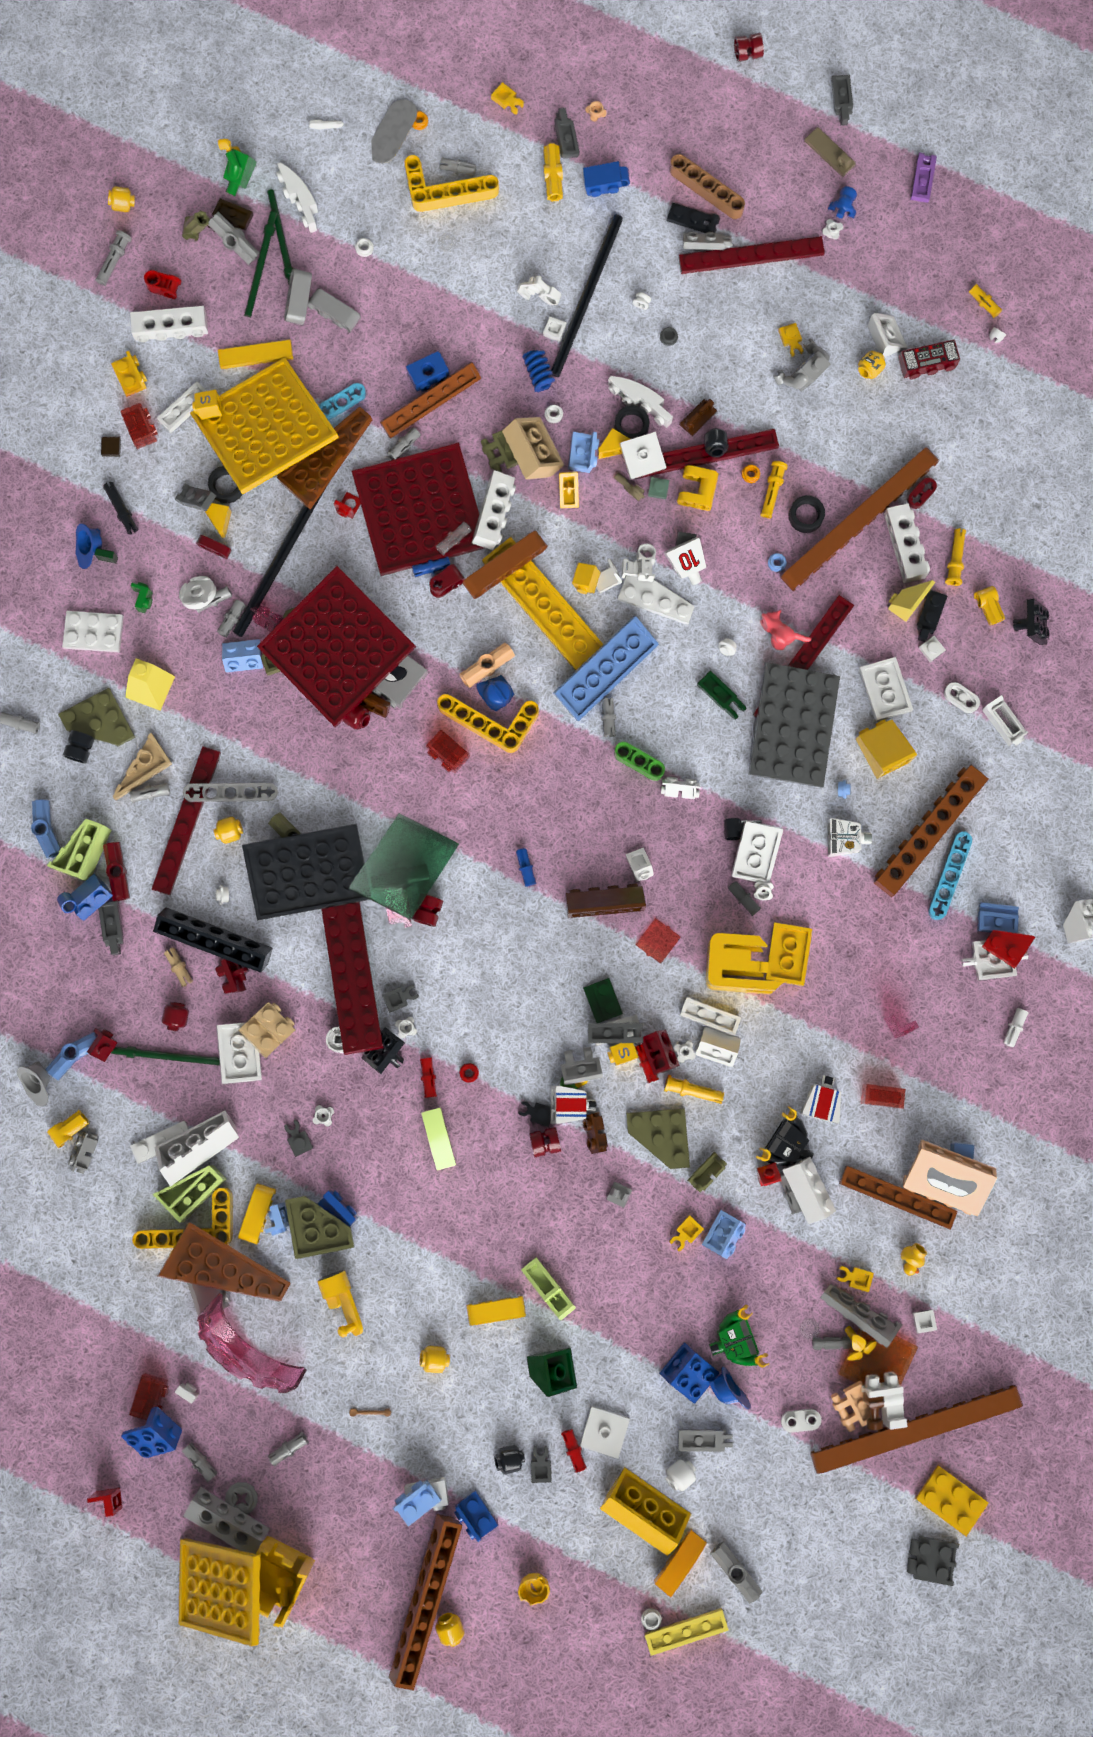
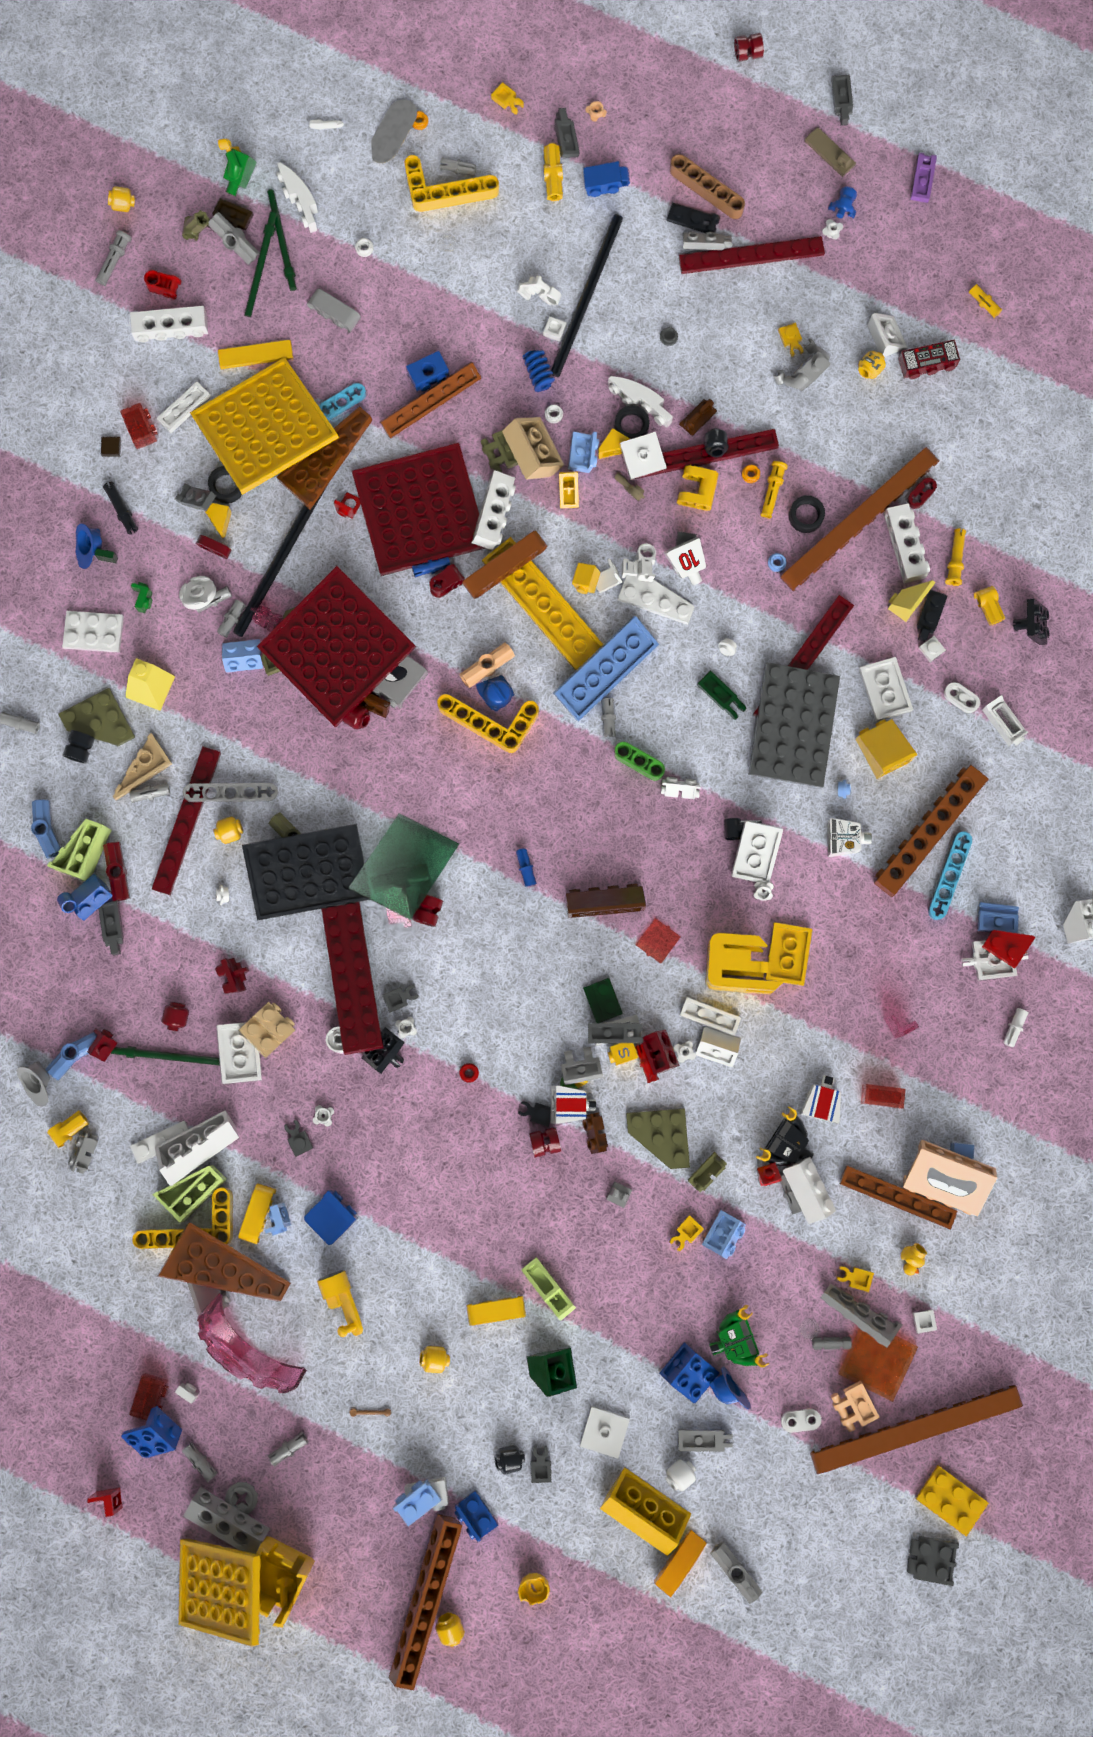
(129, 375): yellow bracket -> none
(178, 967): tan pin -> none
(207, 404): yellow brick -> none
(212, 939): black brick -> none
(297, 296): light grey beam -> none
(315, 1229): olive plate -> none
(403, 444): light grey pin -> none
(428, 1077): red pin -> none
(438, 1138): yellowish green slope -> none
(447, 751): clear red brick -> none
(453, 538): clear pin -> none
(573, 1450): red pin -> none
(640, 864): white bracket -> none
(642, 300): white bush -> none
(651, 1619): white plate -> none
(658, 488): sand green plate -> none
(684, 1088): yellow pin -> none
(686, 1631): light yellow plate -> none
(744, 898): dark grey axle -> none
(781, 634): coral animal -> none
(858, 1344): yellow plant -> none
(886, 1396): white hips -> none
(998, 334): white hinge -> none

